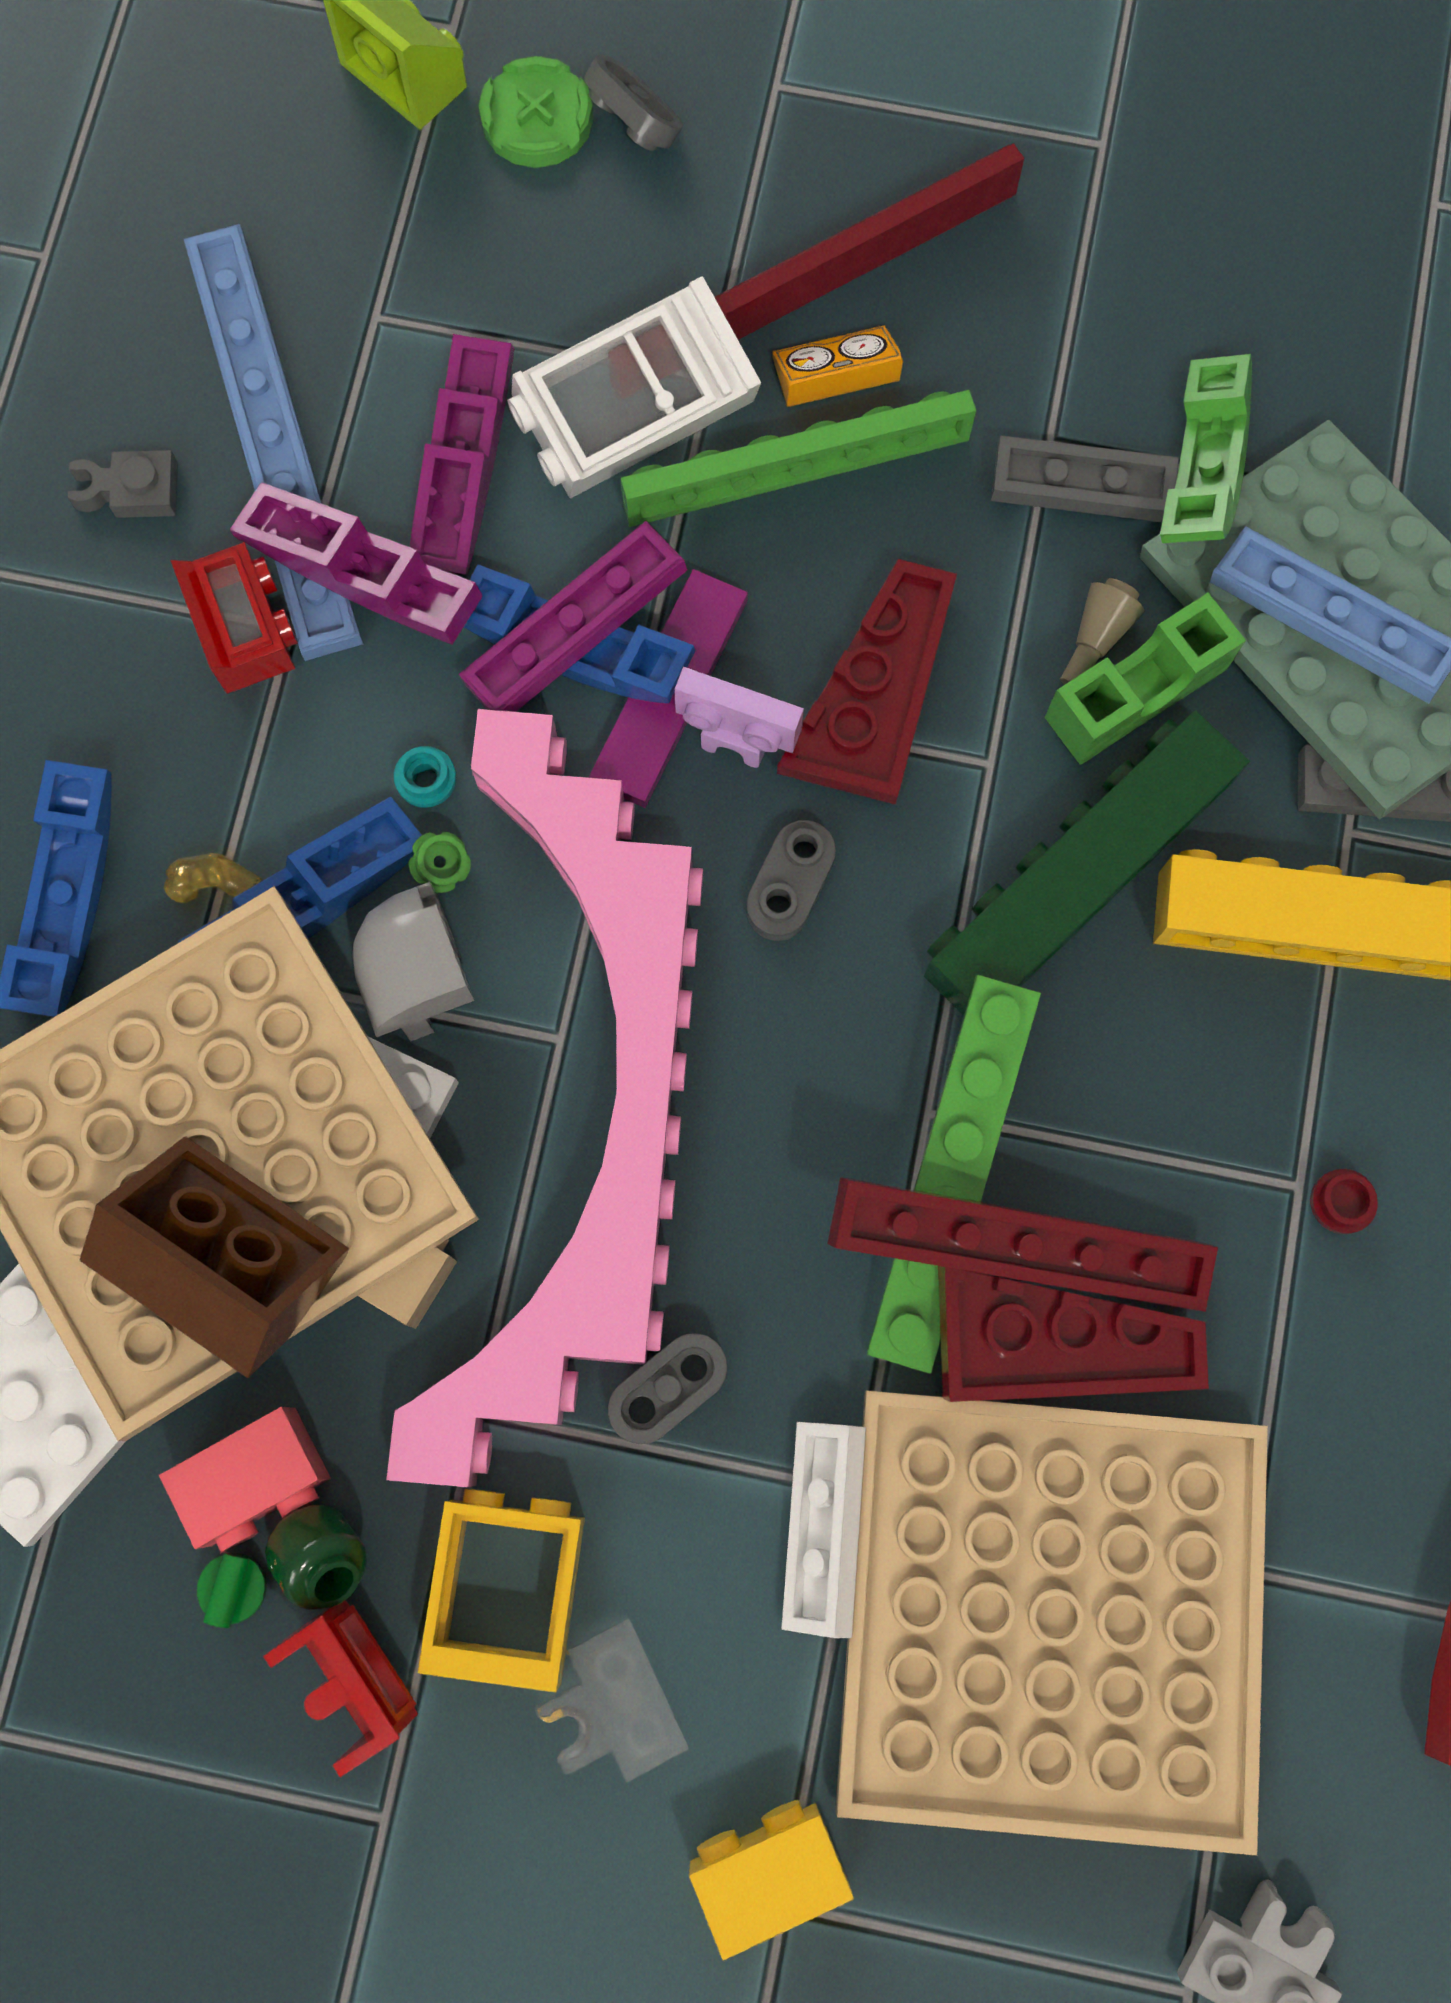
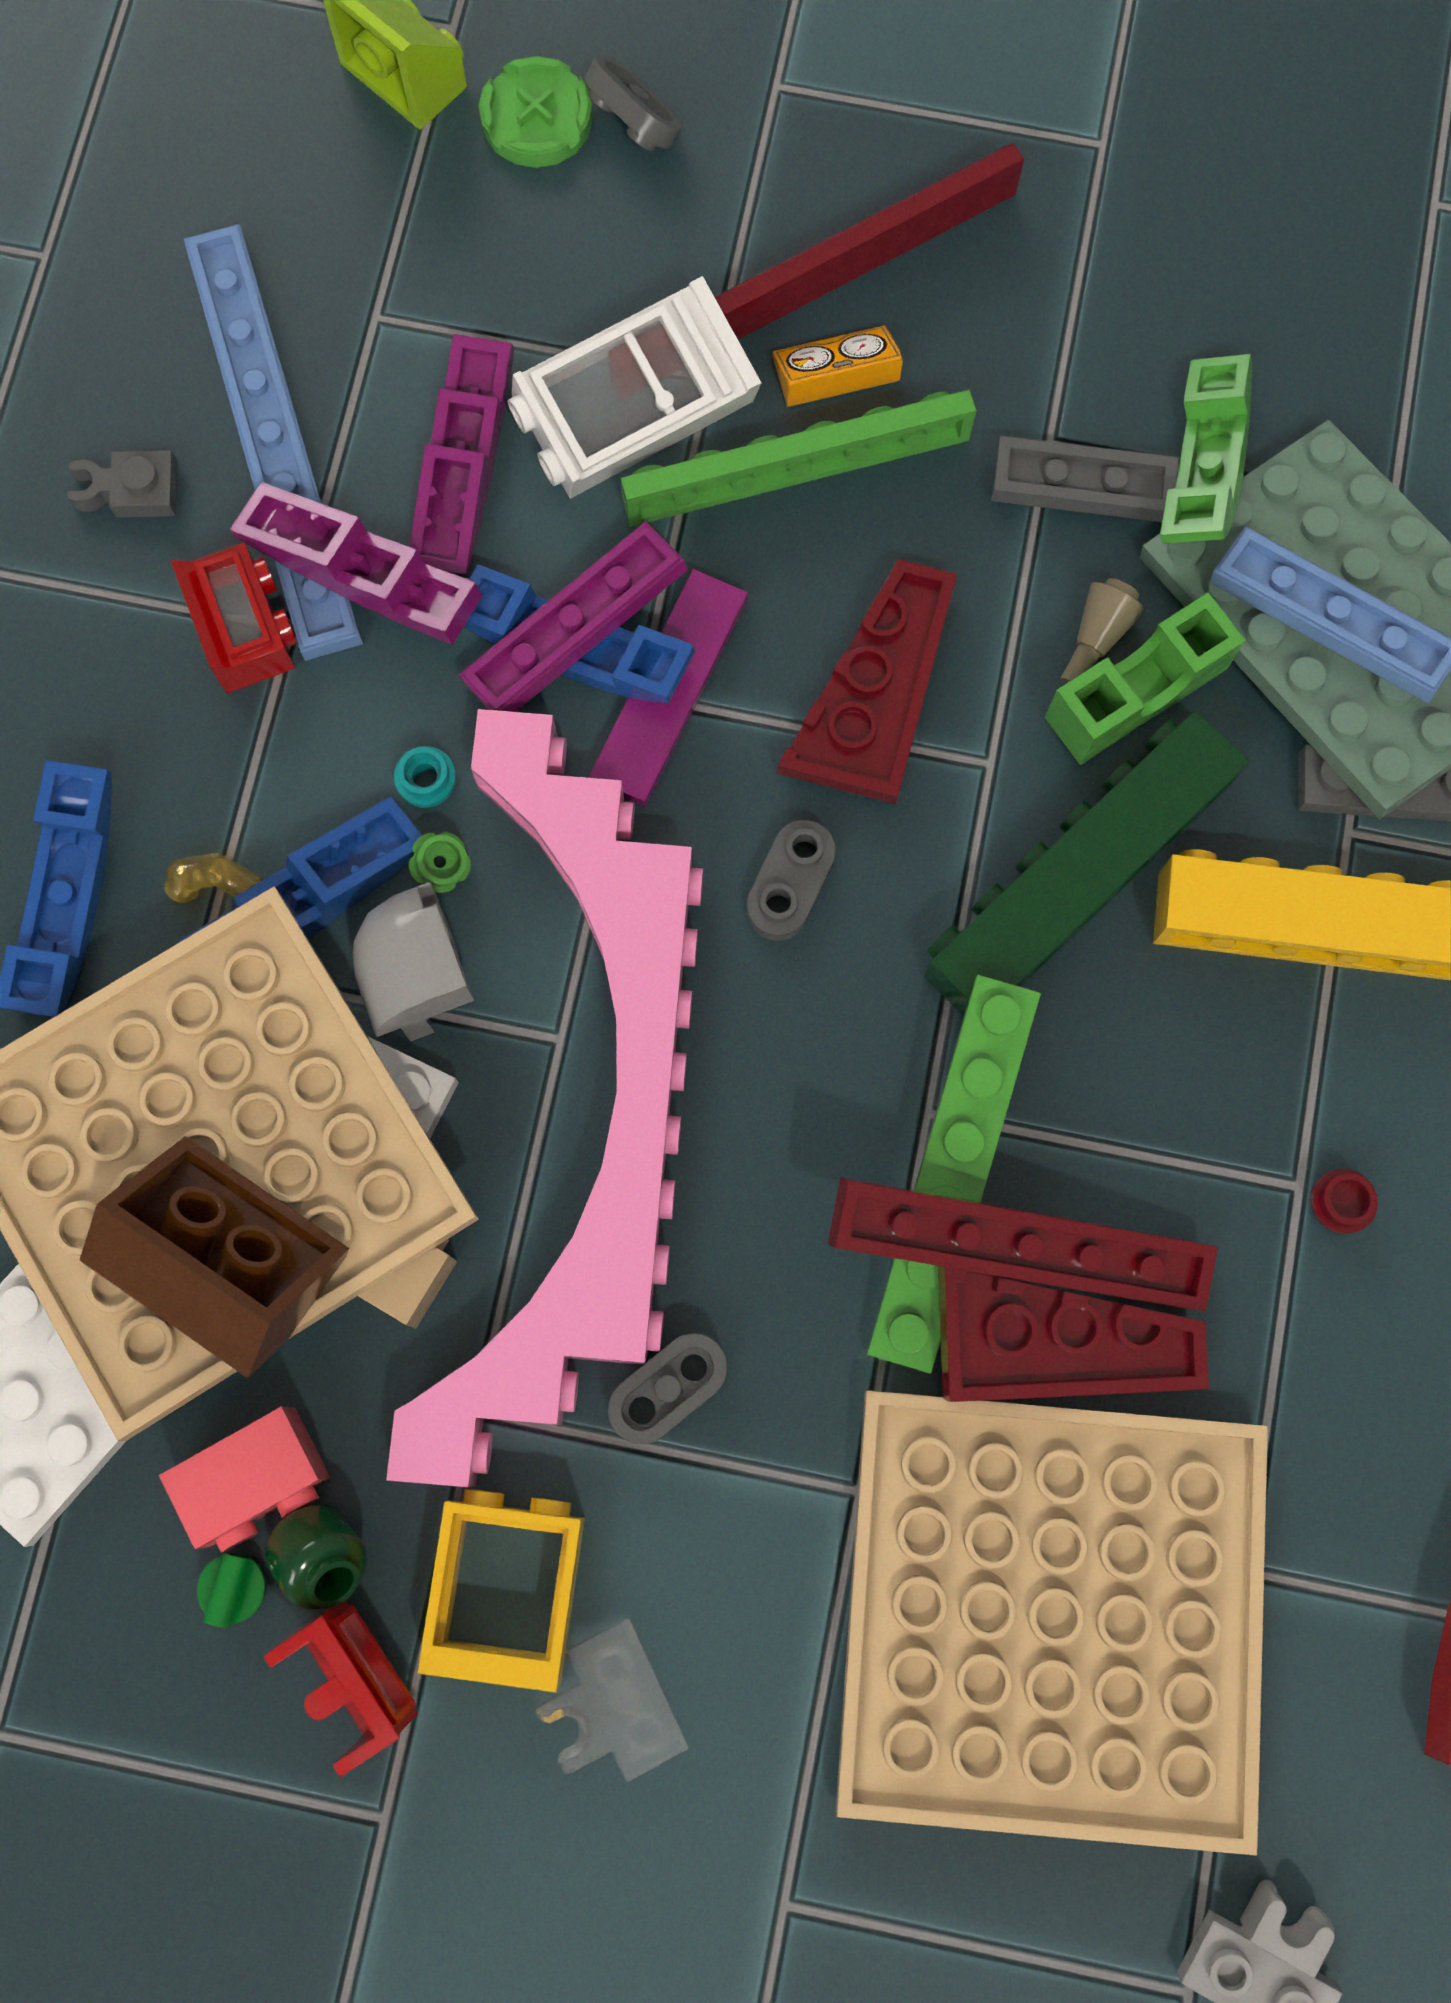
(736, 716): lavender plate -> none
(768, 1878): yellow brick -> none
(824, 1529): white plate -> none

